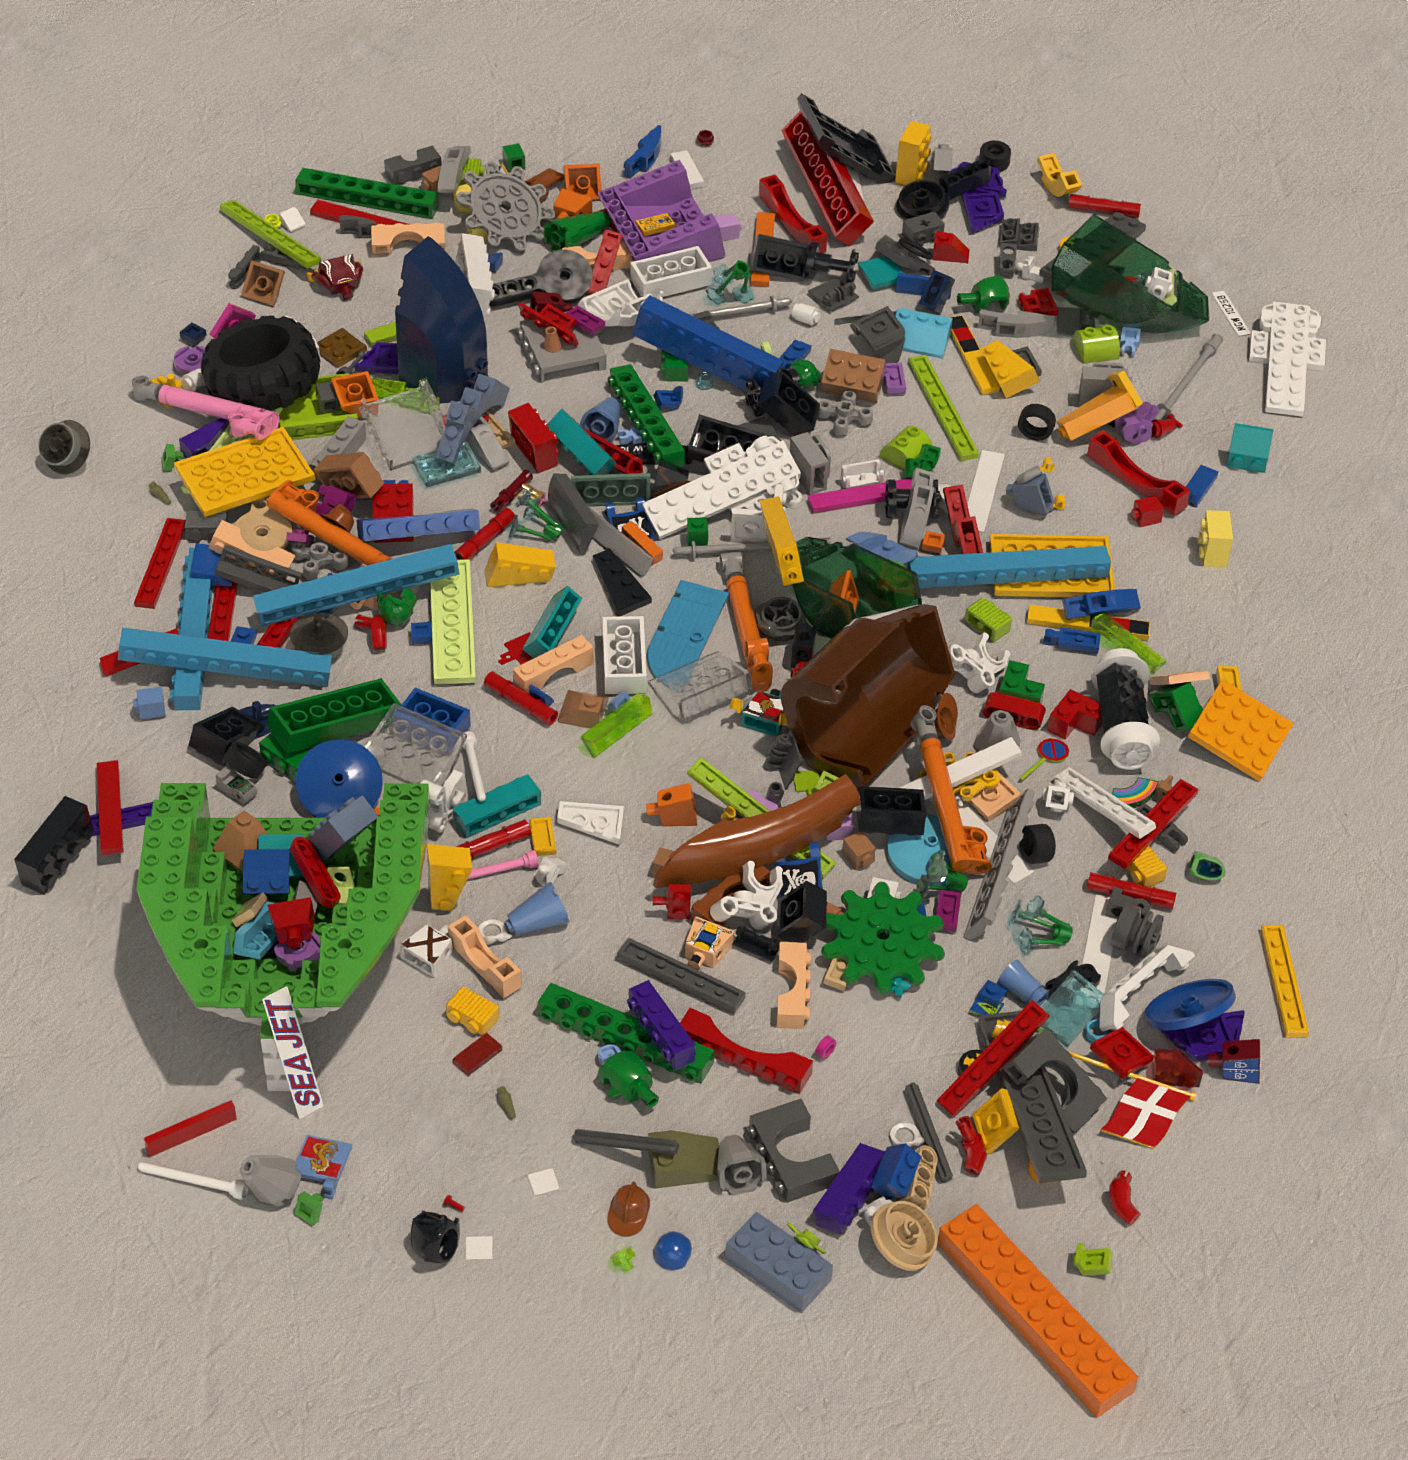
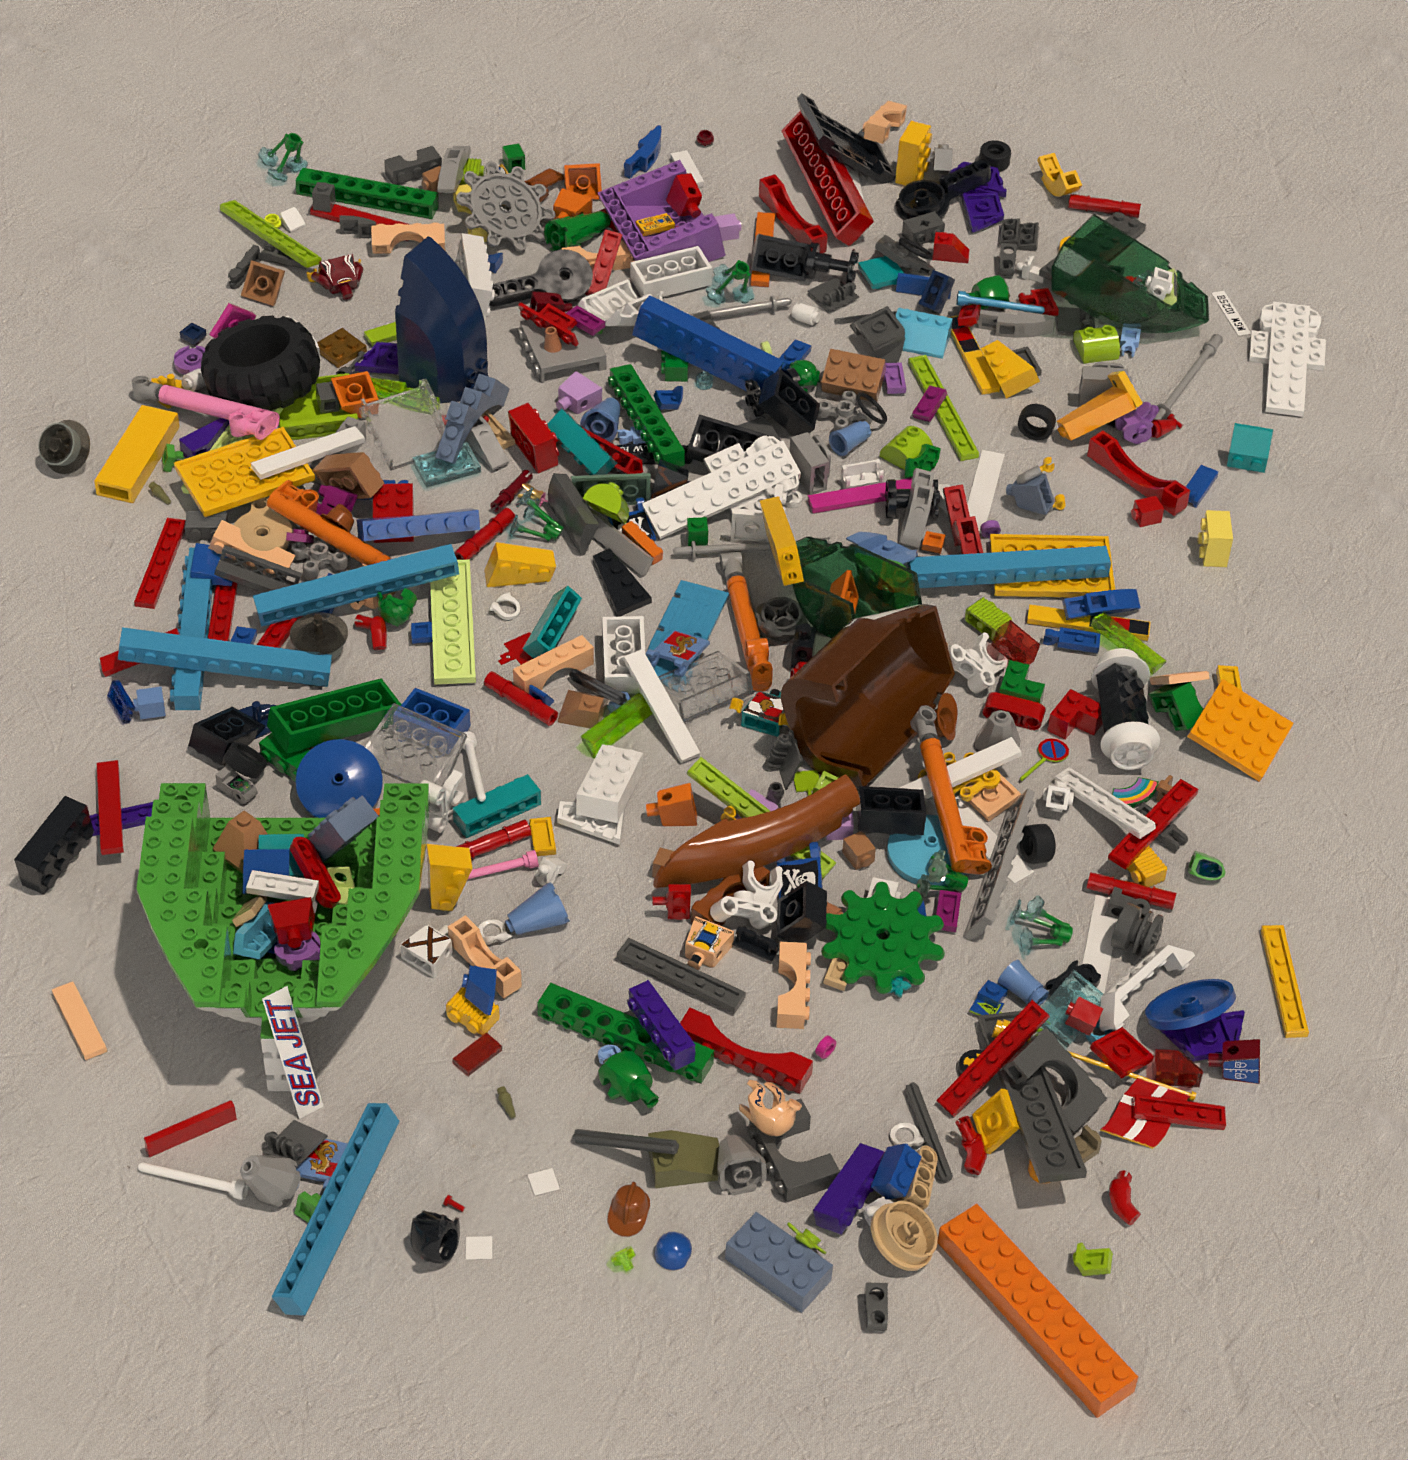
(79, 1020): none -> light nougat tile
(120, 701): none -> clear blue tile
(136, 454): none -> yellow brick
(268, 156): none -> clear light blue plant
(281, 886): none -> white plate
(294, 1142): none -> dark grey hinge
(307, 452): none -> white tile
(323, 197): none -> dark grey brick
(335, 1209): none -> dark azure brick
(480, 987): none -> blue slope
(496, 608): none -> white piece
(578, 394): none -> lavender torso
(598, 687): none -> black axle
(608, 501): none -> lime brick
(609, 783): none -> white brick
(661, 706): none -> white tile
(678, 648): none -> medium blue flag
(685, 196): none -> red torso
(770, 1121): none -> light nougat piece
(847, 438): none -> medium blue plant
(876, 404): none -> black tyre
(876, 1306): none -> dark grey leg
(878, 125): none -> light nougat arch
(929, 403): none -> magenta plate
(964, 299): none -> dark azure piece
(969, 315): none -> red plate
(990, 527): none -> medium lavender tile
(1015, 643): none -> clear red brick
(1083, 1015): none -> red brick
(1088, 1143): none -> dark tan bracket
(1179, 1112): none -> red tile

